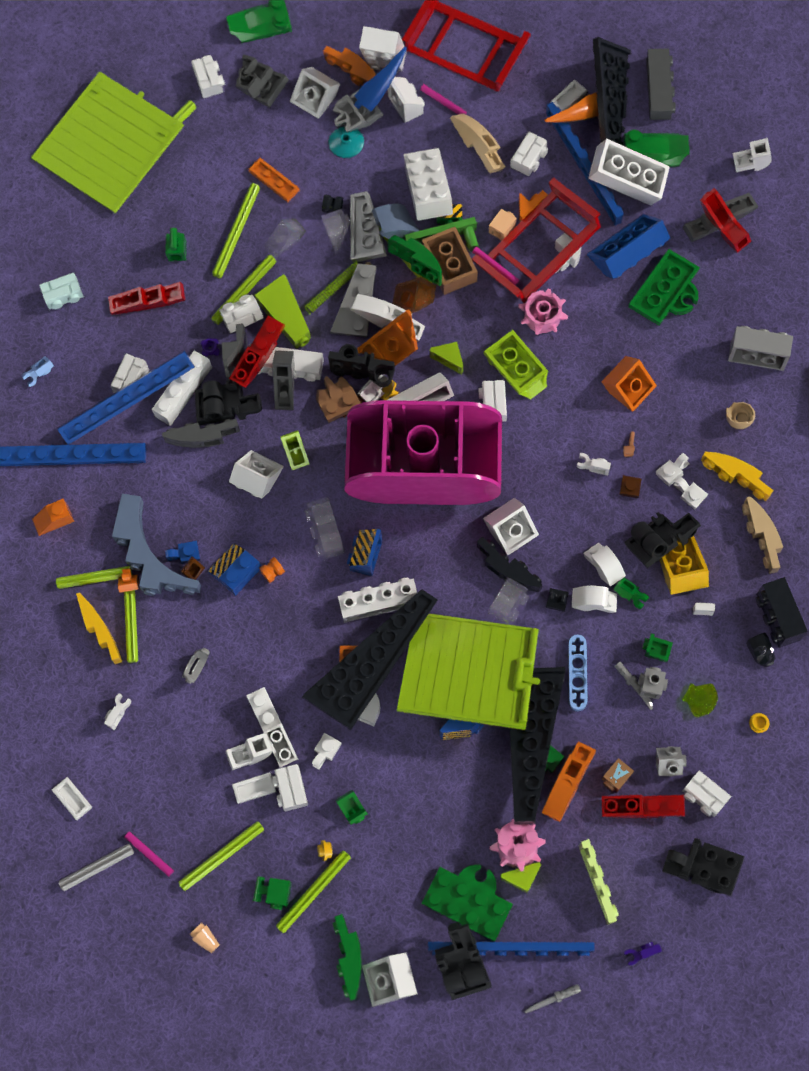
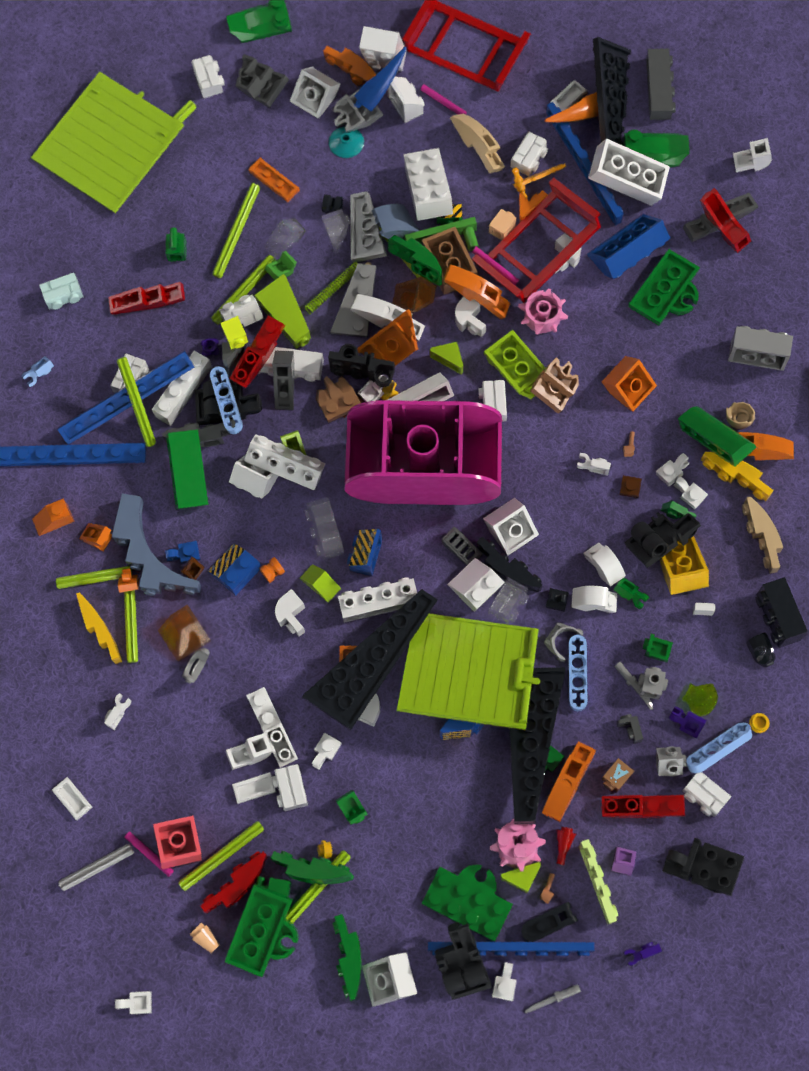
(96, 536): none -> orange slope
(136, 401): none -> lime axle
(138, 1003): none -> white plate
(177, 842): none -> coral brick
(183, 633): none -> clear orange slope
(186, 469): none -> green brick
(226, 400): none -> light blue beam
(234, 333): none -> neon yellow brick
(244, 878): none -> red slope
(262, 931): none -> green plate
(284, 265): none -> bright green bracket
(284, 462): none -> white brick
(285, 610): none -> white brick
(312, 872): none -> green slope
(320, 582): none -> lime slope
(460, 537): none -> dark grey slope
(466, 317): none -> white brick
(476, 584): none -> white slope
(477, 288): none -> orange slope
(504, 986): none -> white plate
(519, 182): none -> light orange piece
(546, 895): none -> nougat hand
(548, 923): none -> black plate
(550, 640): none -> light grey helmet
(555, 385): none -> medium nougat plate
(564, 841): none -> red cone
(624, 861): none -> medium lavender slope
(634, 731): none -> dark grey bracket
(674, 510): none -> green plate
(690, 723): none -> dark purple plate
(701, 760): none -> light blue beam
(715, 435): none -> green brick
(770, 446): none -> orange slope

